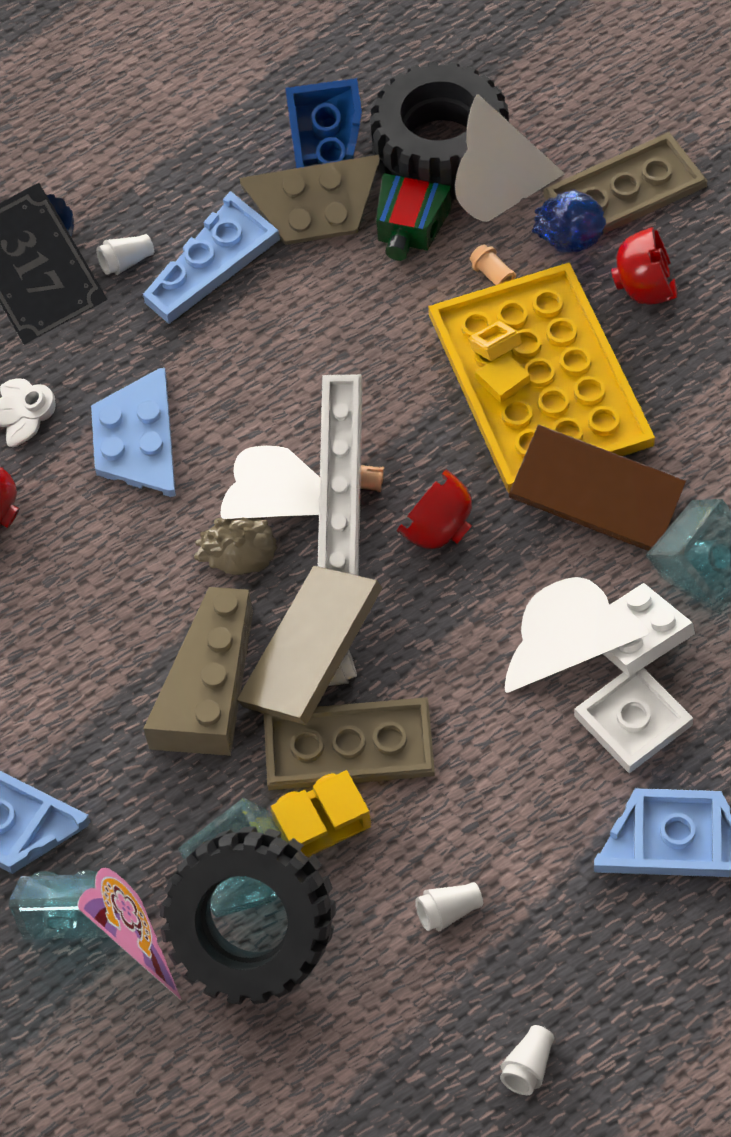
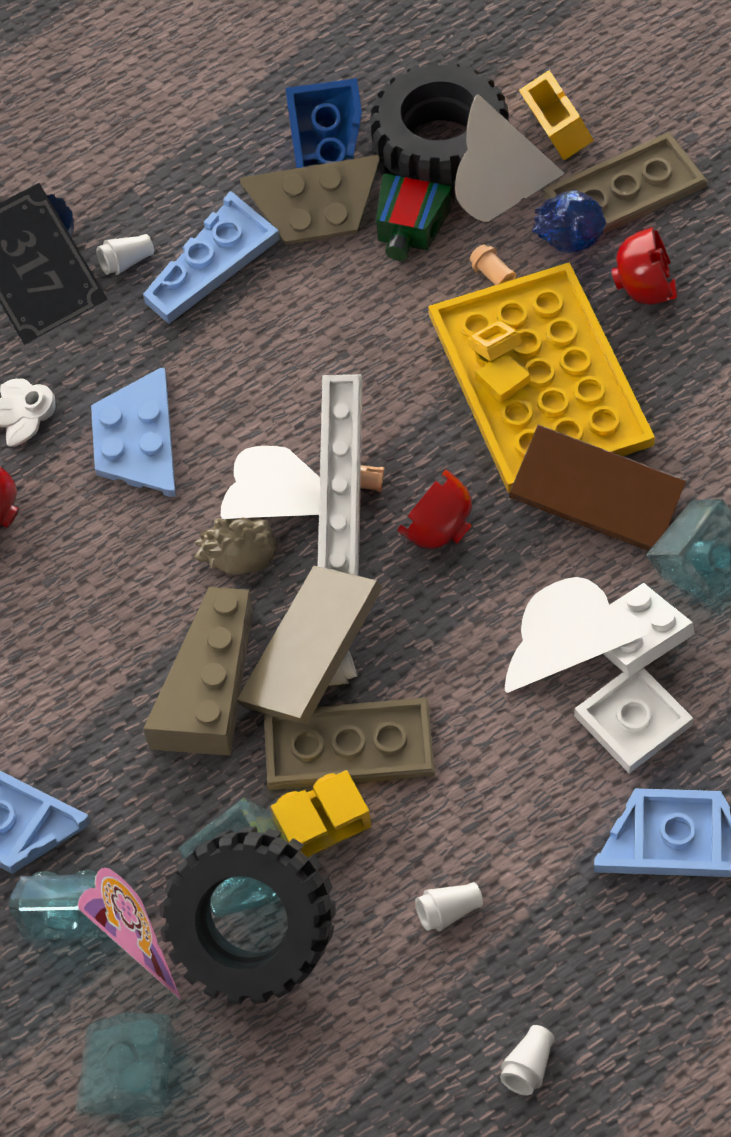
(127, 1065): none -> clear light blue slope
(556, 115): none -> yellow piece

